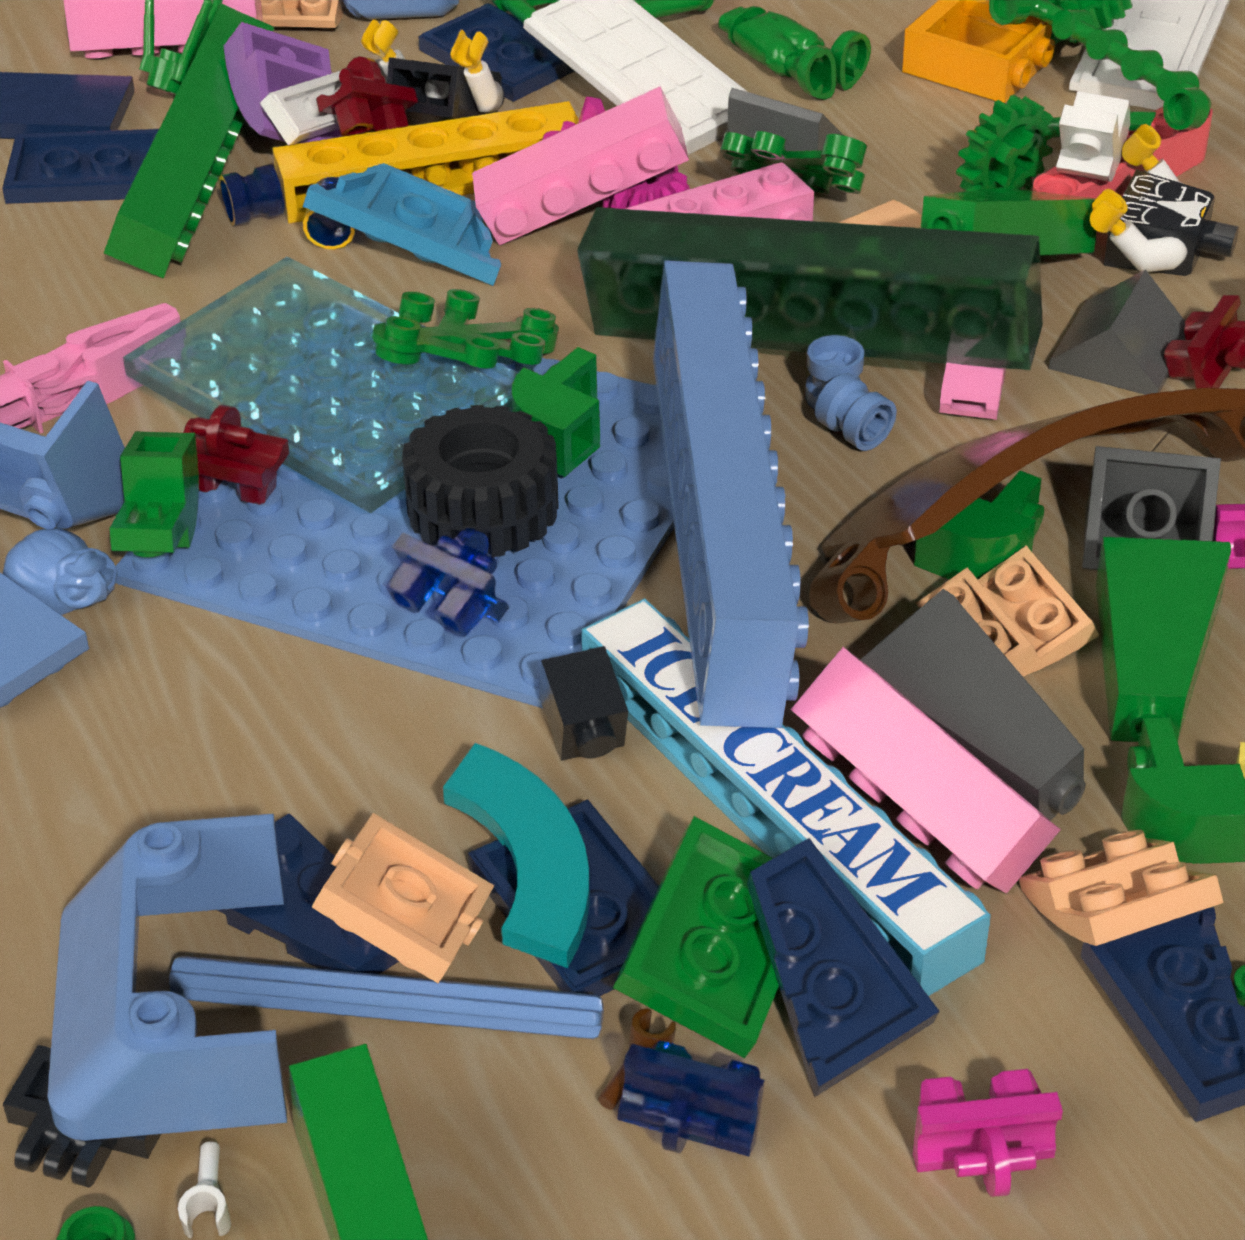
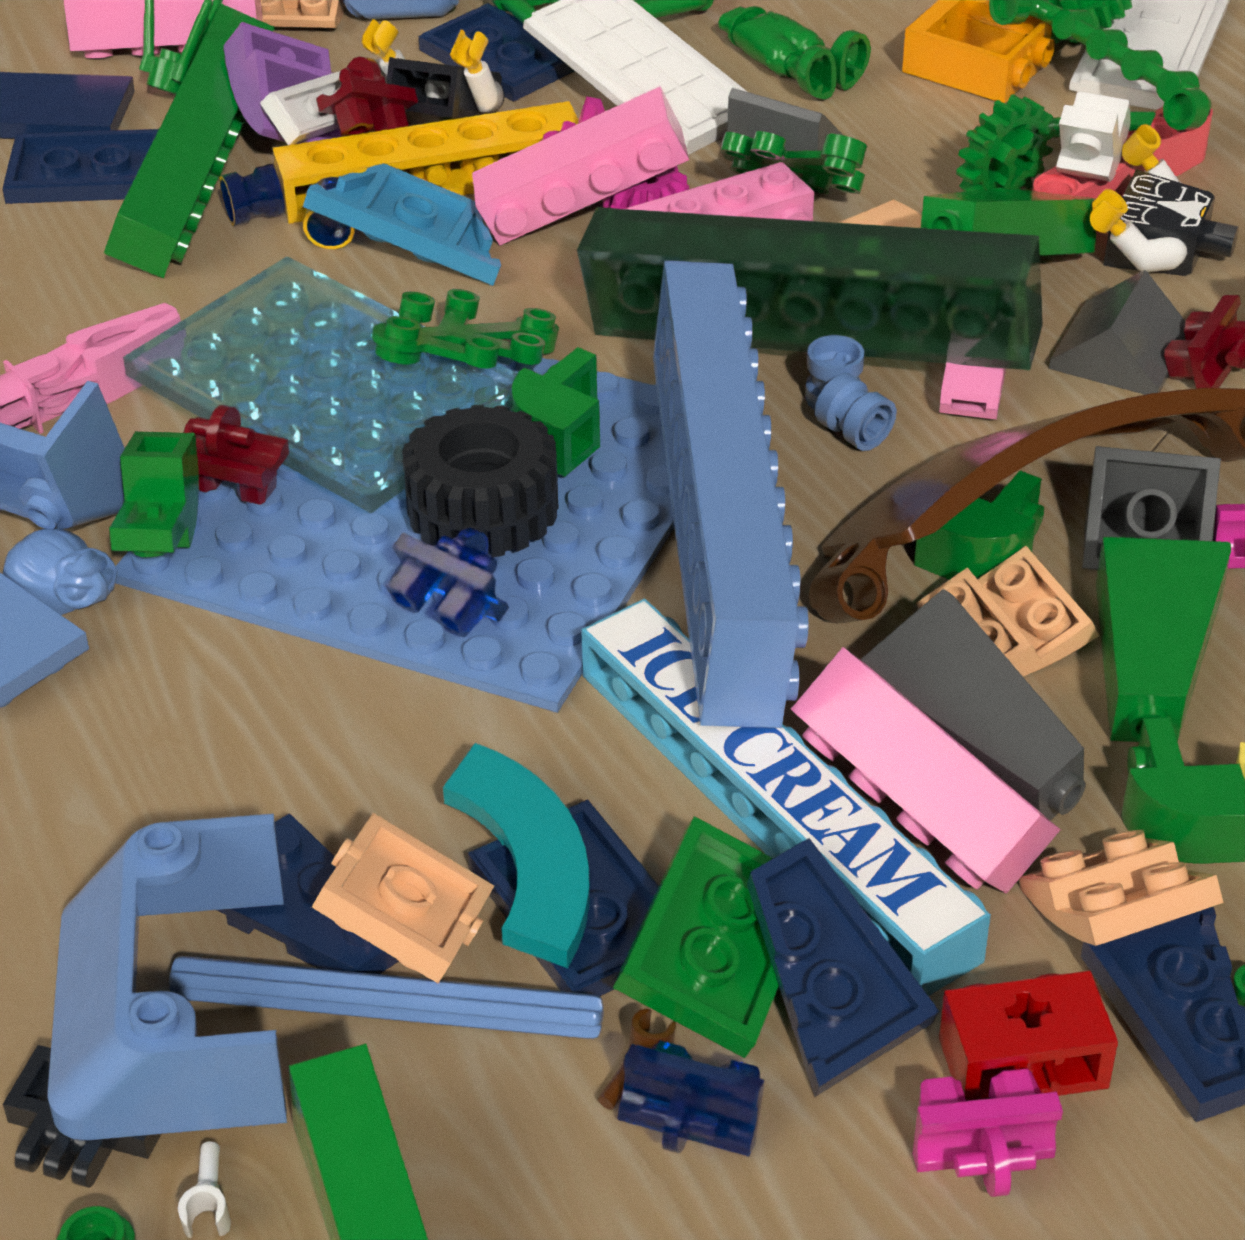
(583, 704): black brick -> none
(1035, 1024): none -> red brick

